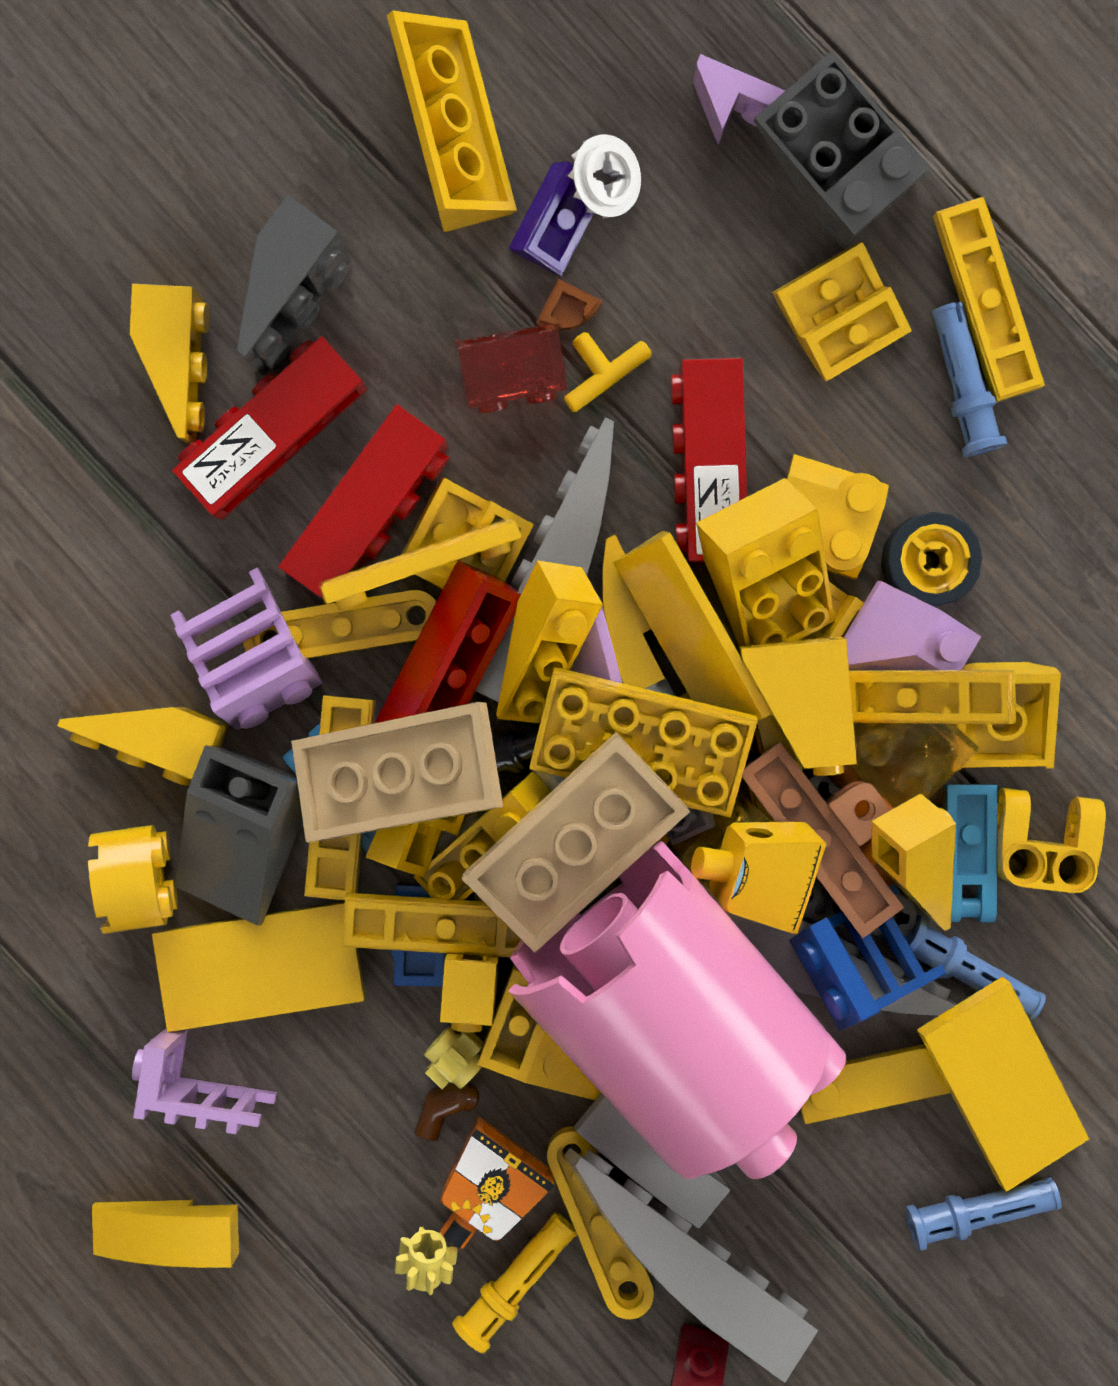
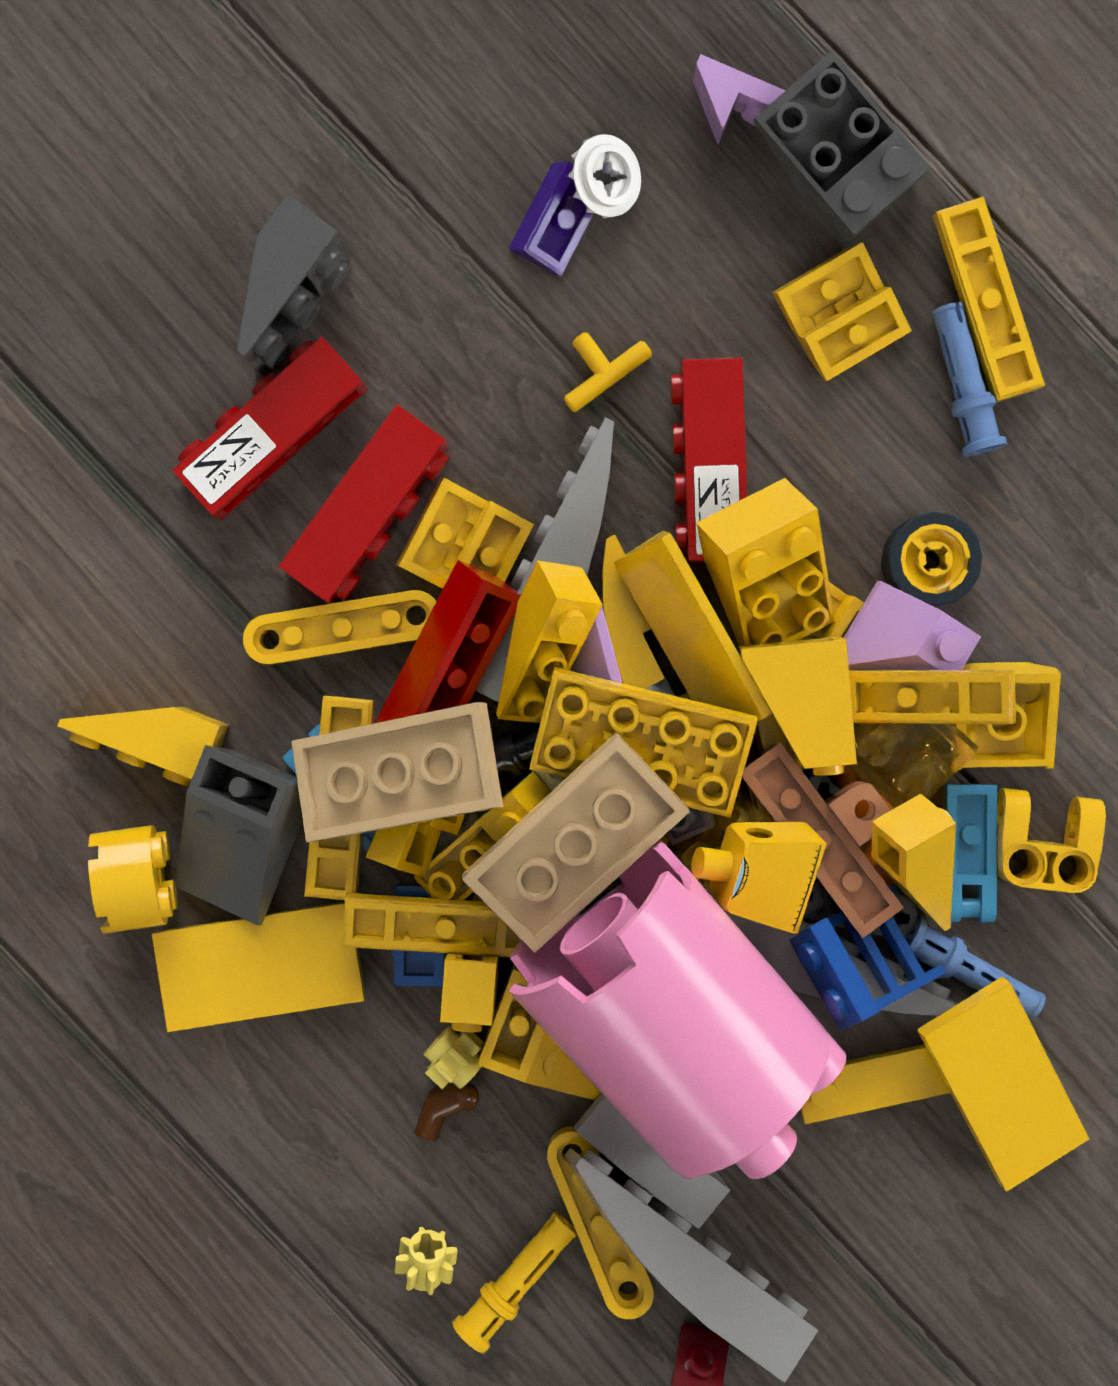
(164, 1090): lavender plate -> none
(166, 1233): yellow slope -> none
(167, 335): yellow slope -> none
(259, 679): lavender plate -> none
(452, 119): yellow slope -> none
(488, 540): yellow plate -> none
(491, 1185): torso -> none
(511, 367): clear red brick -> none
(568, 307): dark orange tile -> none
(847, 510): yellow slope -> none
(960, 1217): medium blue pin -> none

